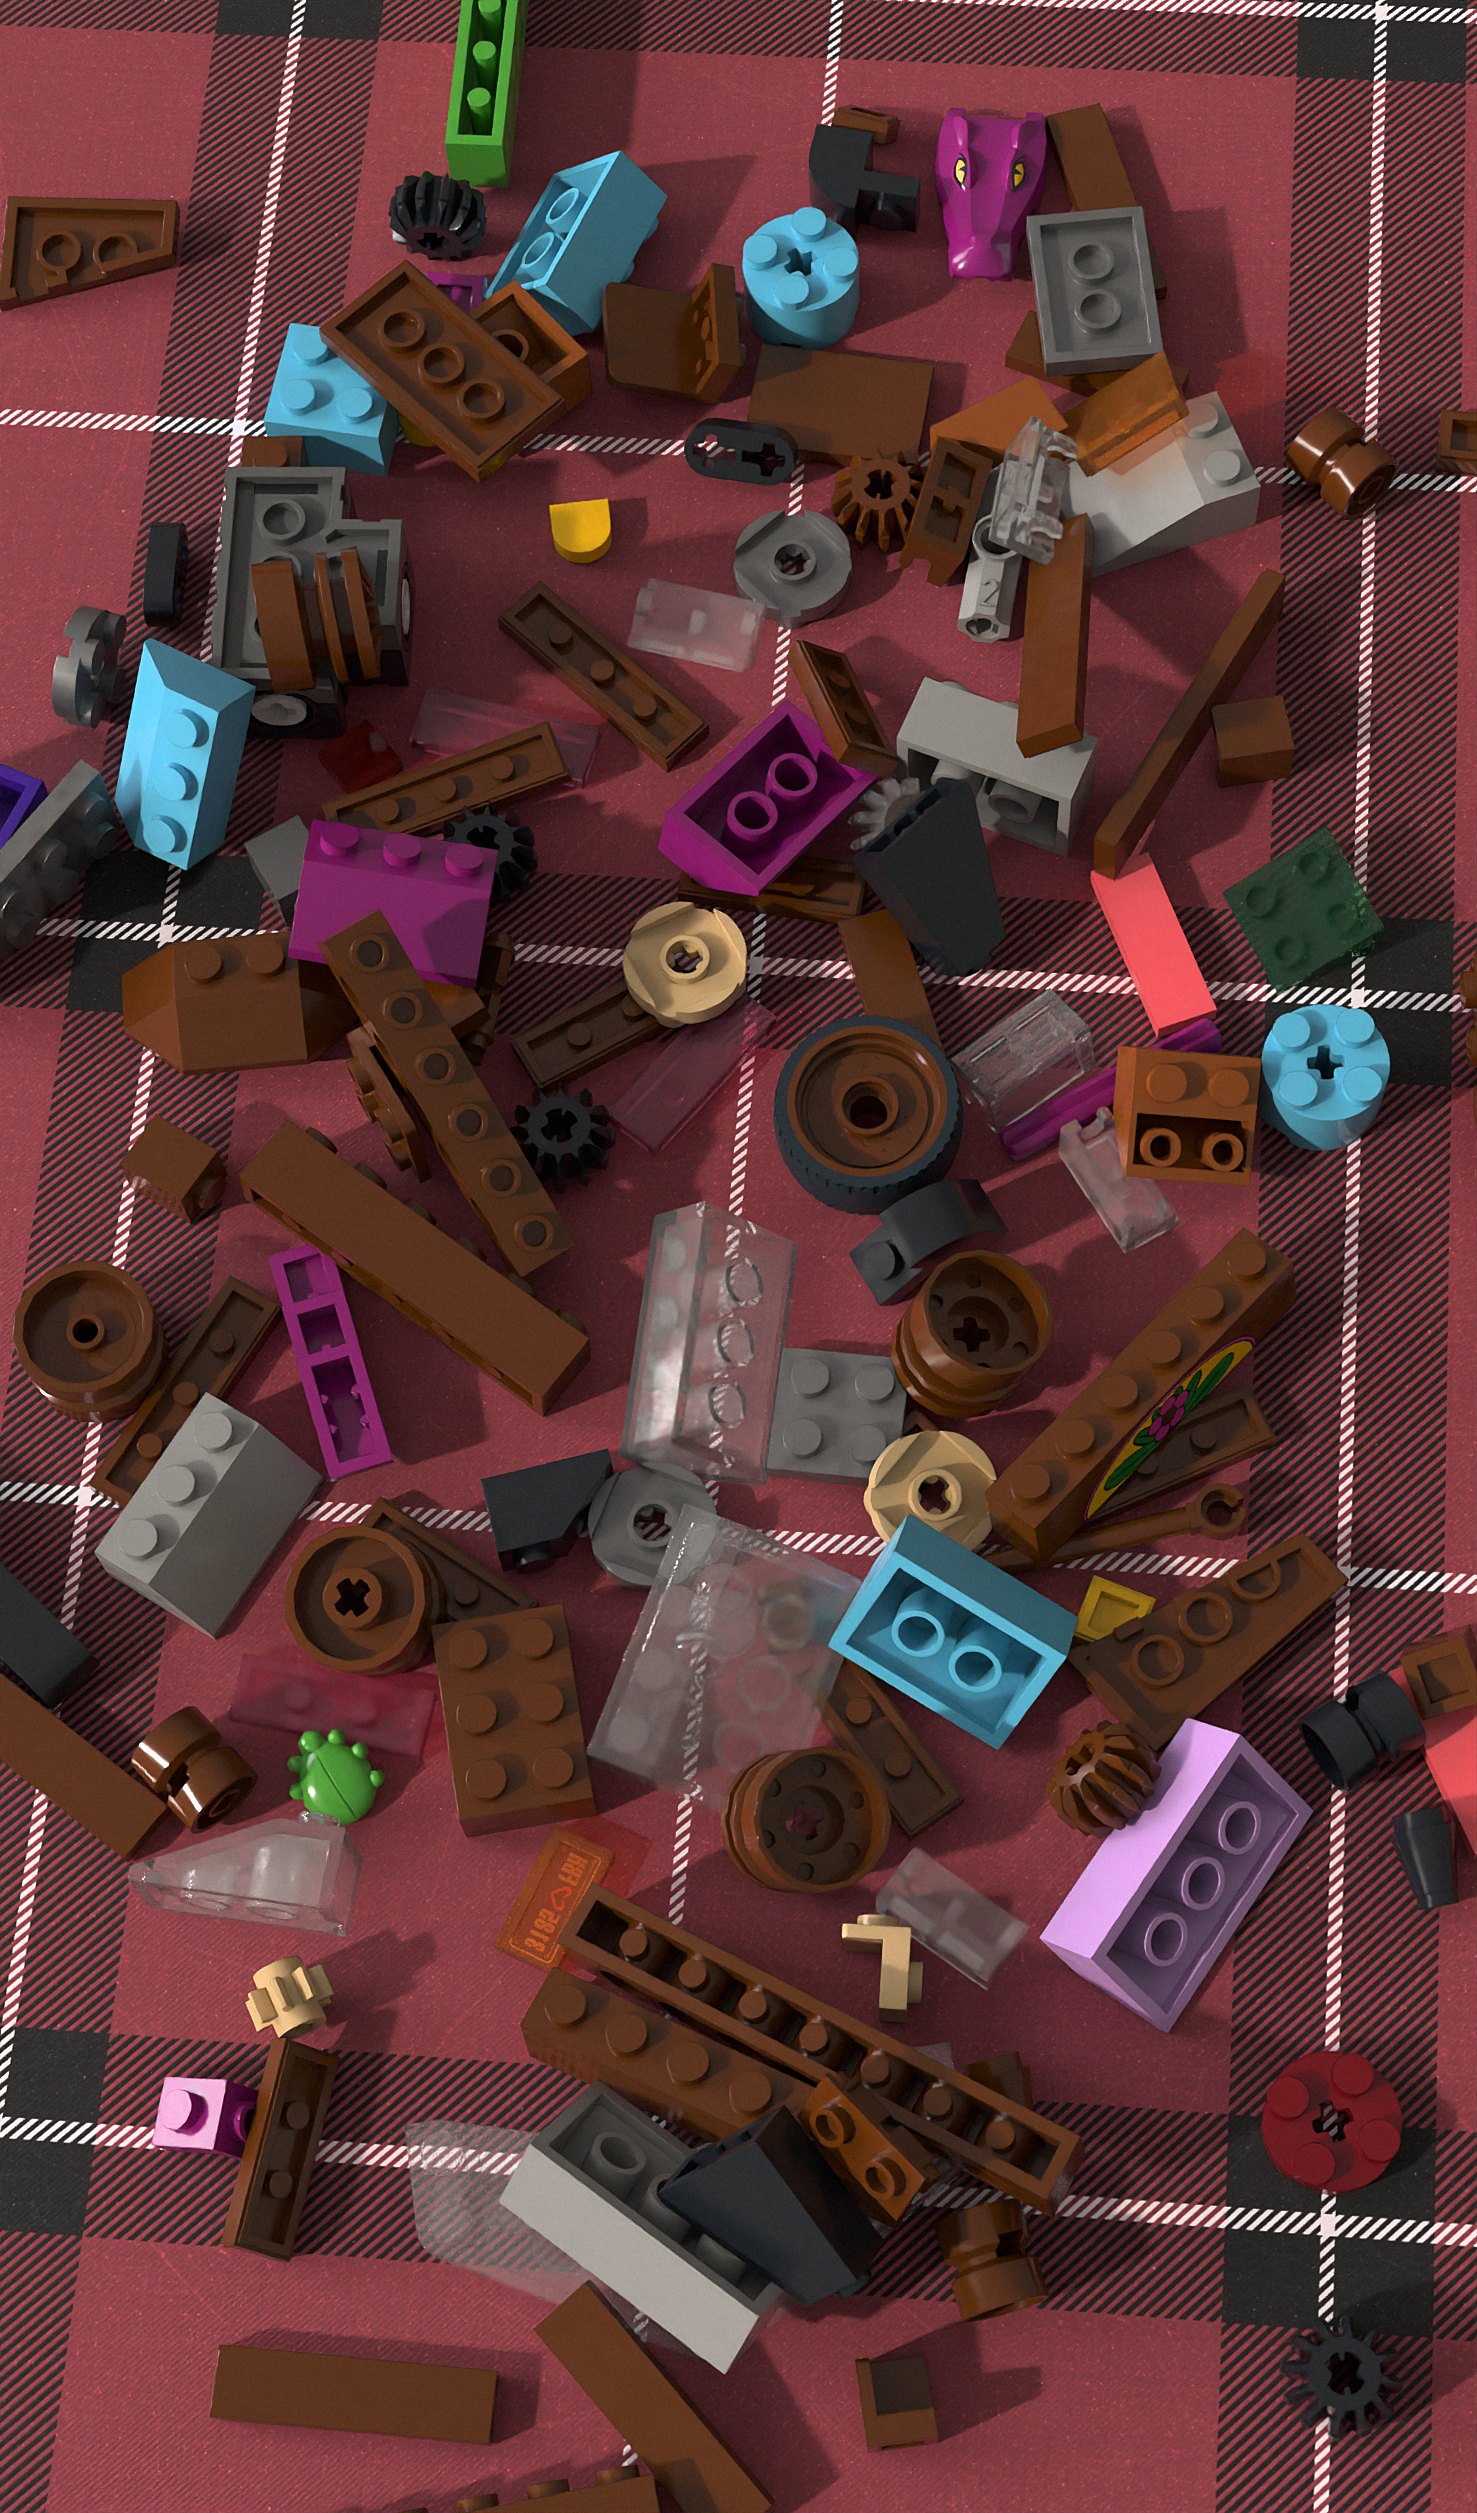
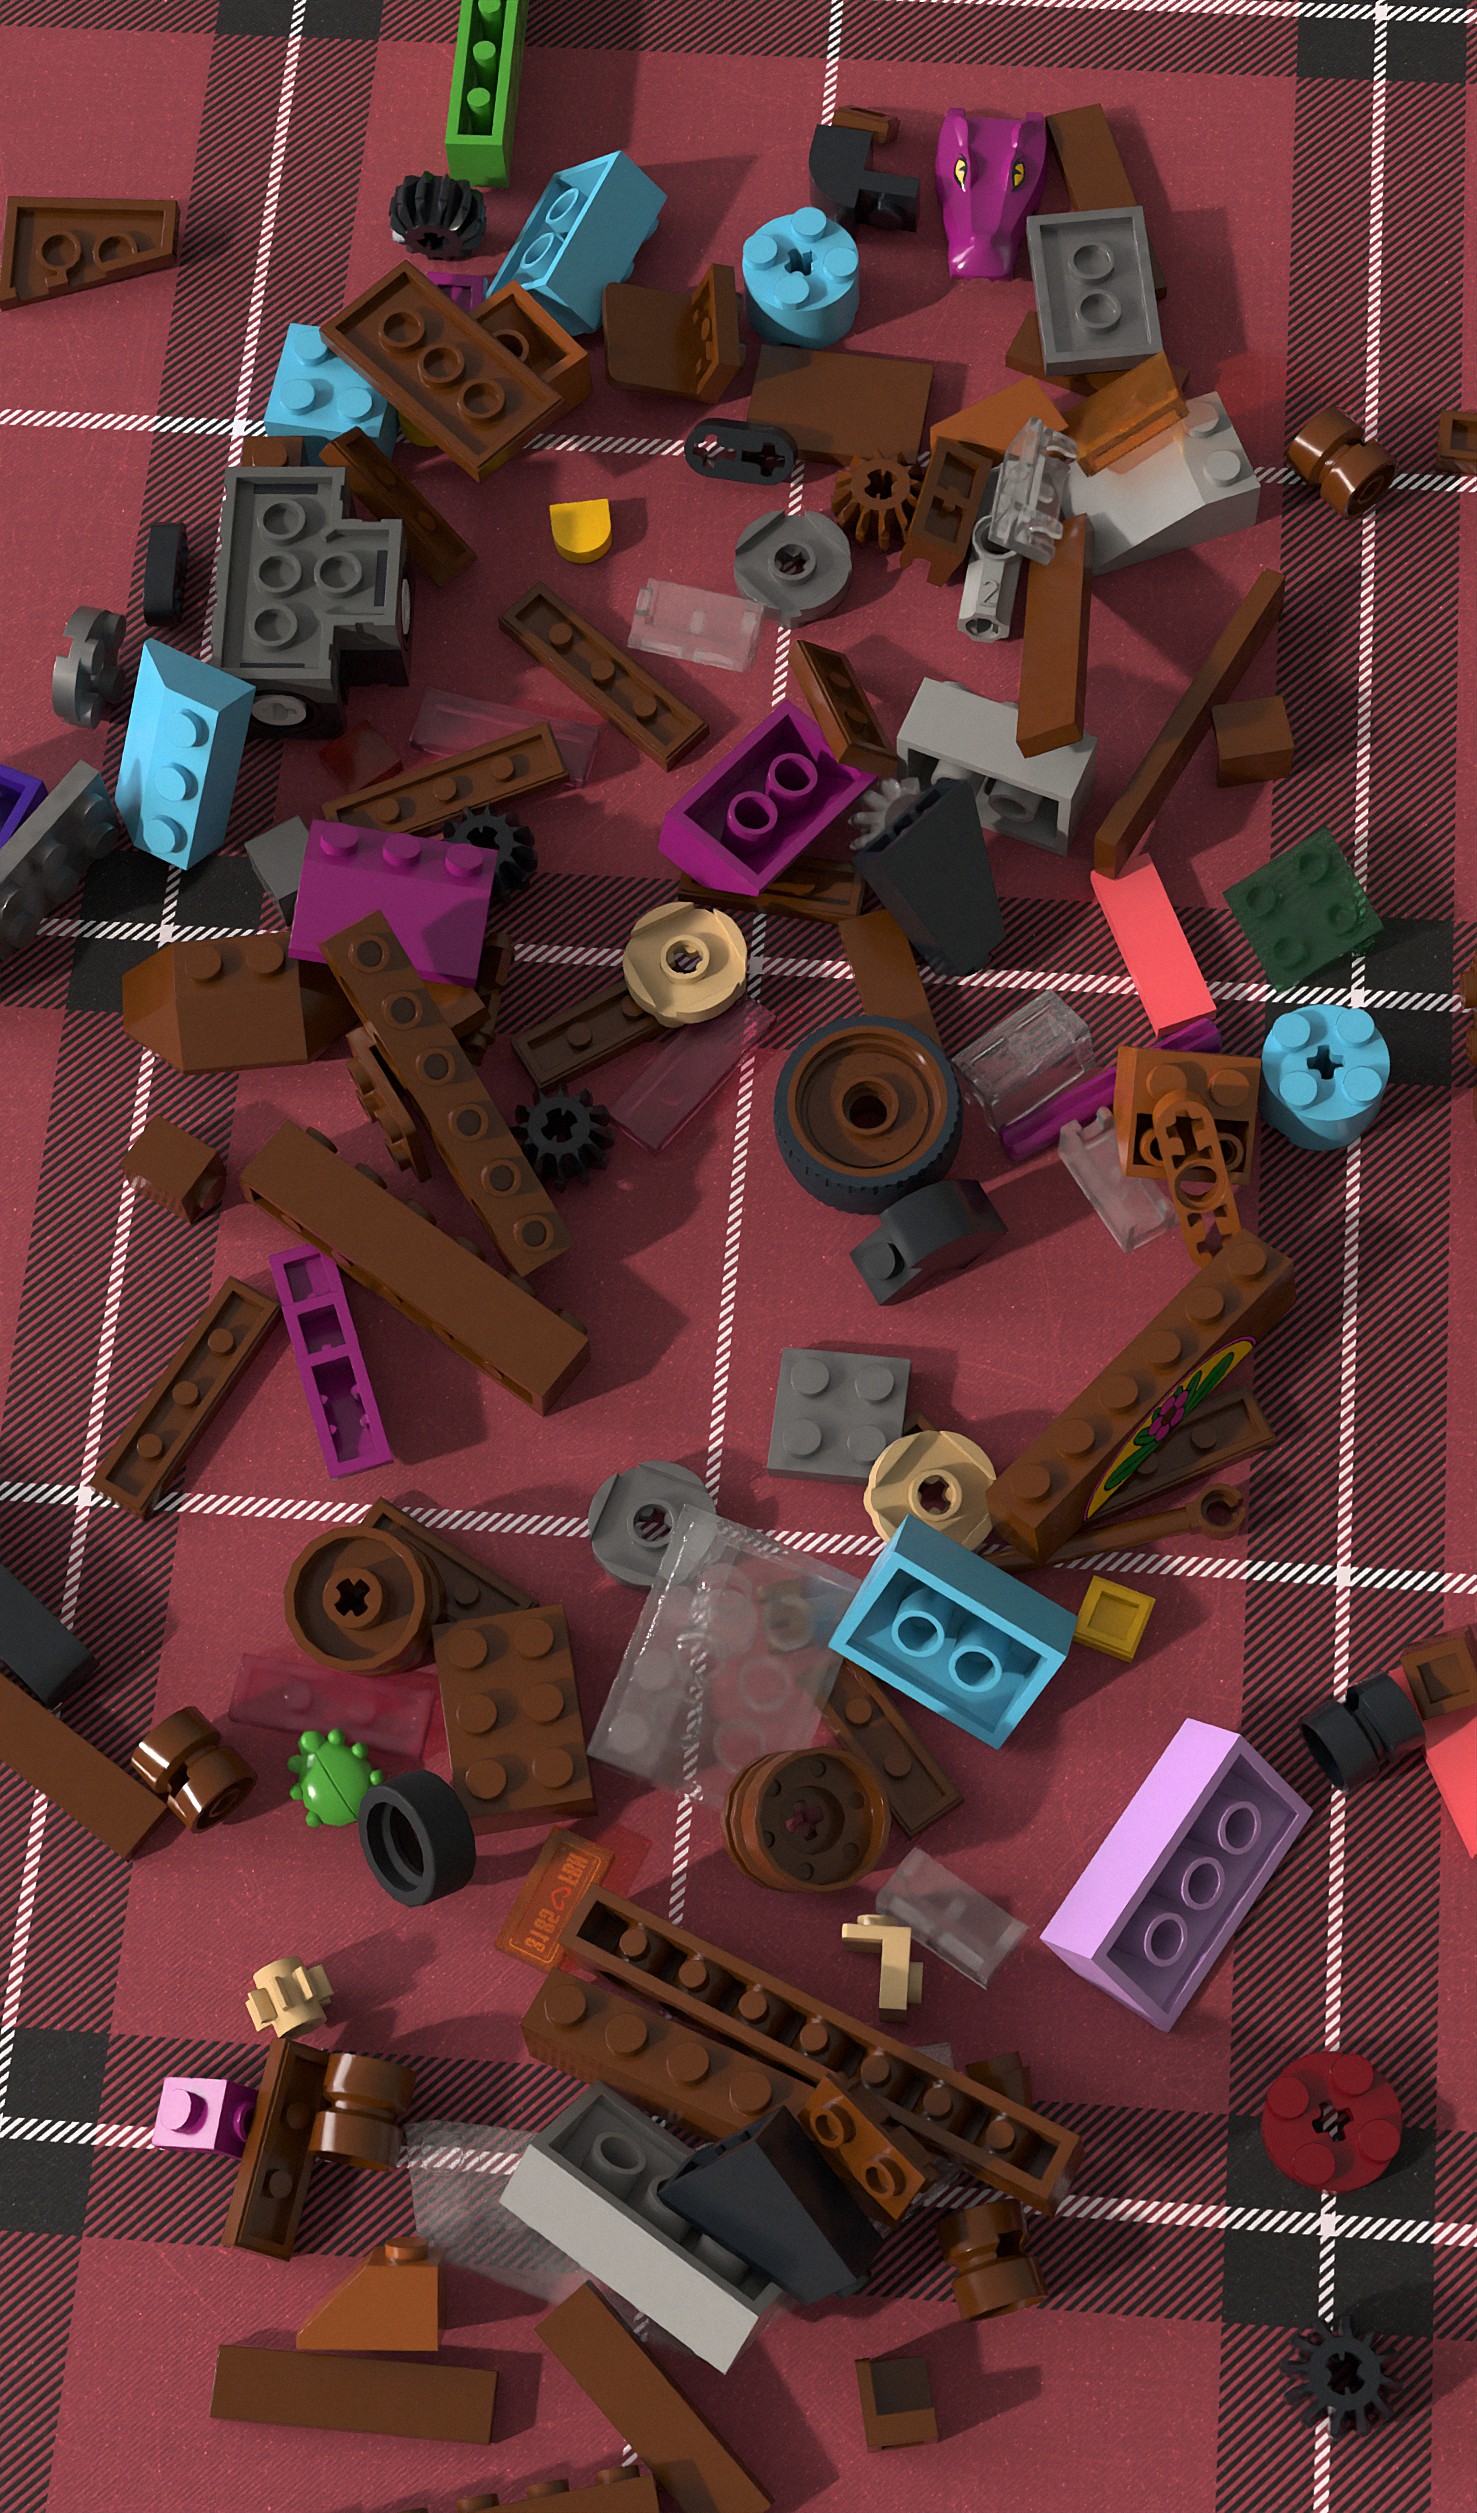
(90, 1341): reddish brown wheel -> none
(209, 1516): light grey slope -> none
(265, 1874): clear slope -> none
(316, 620): reddish brown wheel -> none
(361, 2122): none -> reddish brown wheel
(384, 2303): none -> dark orange slope
(393, 496): none -> reddish brown tile
(443, 1830): none -> black tyre
(543, 1509): black slope -> none
(709, 1345): clear slope -> none
(972, 1334): reddish brown wheel -> none
(1103, 1779): reddish brown gear -> none
(1170, 1144): none -> dark orange beam
(1206, 1639): reddish brown wing -> none
(1428, 1855): black cone -> none

